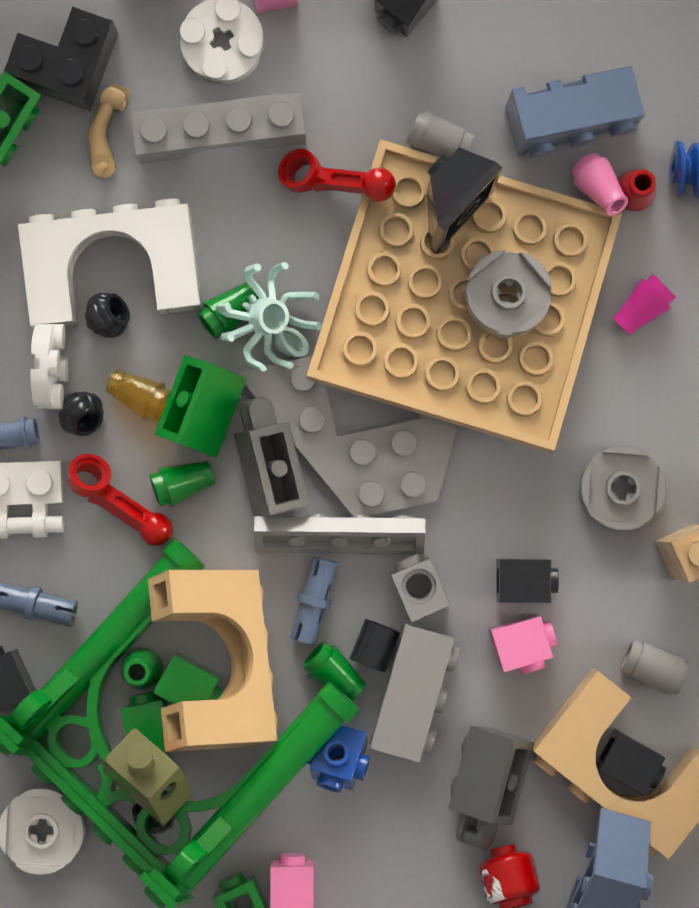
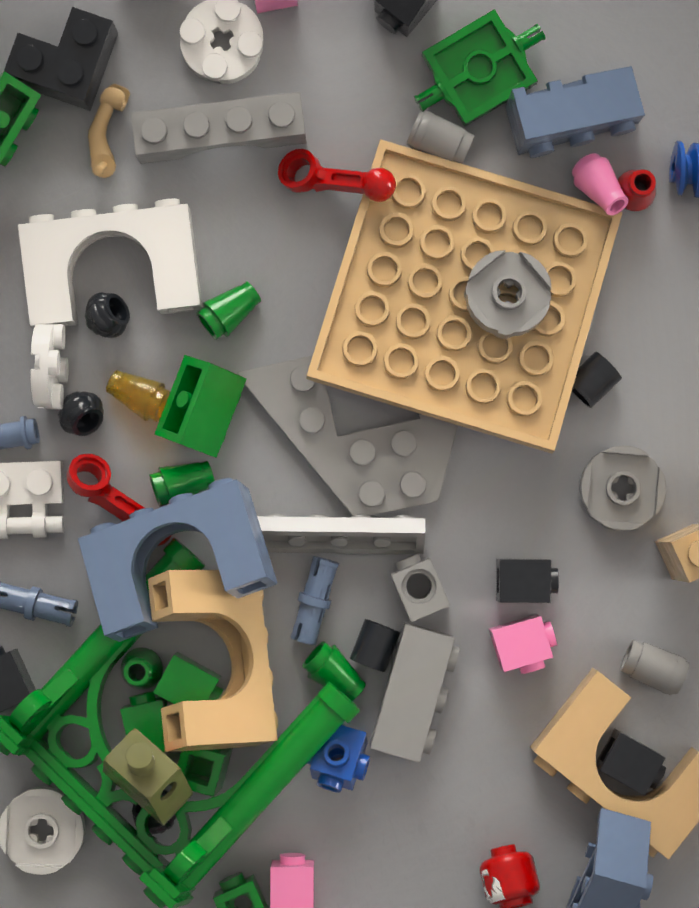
(120, 552): none -> sand blue arch
(205, 769): none -> green brick
(269, 460): dark grey brick -> none
(270, 319): light aqua animal -> none
(456, 192): black slope -> none
(479, 67): none -> green plate
(488, 783): dark grey brick -> none
(595, 379): none -> black beam
(644, 304): dark pink cone -> none

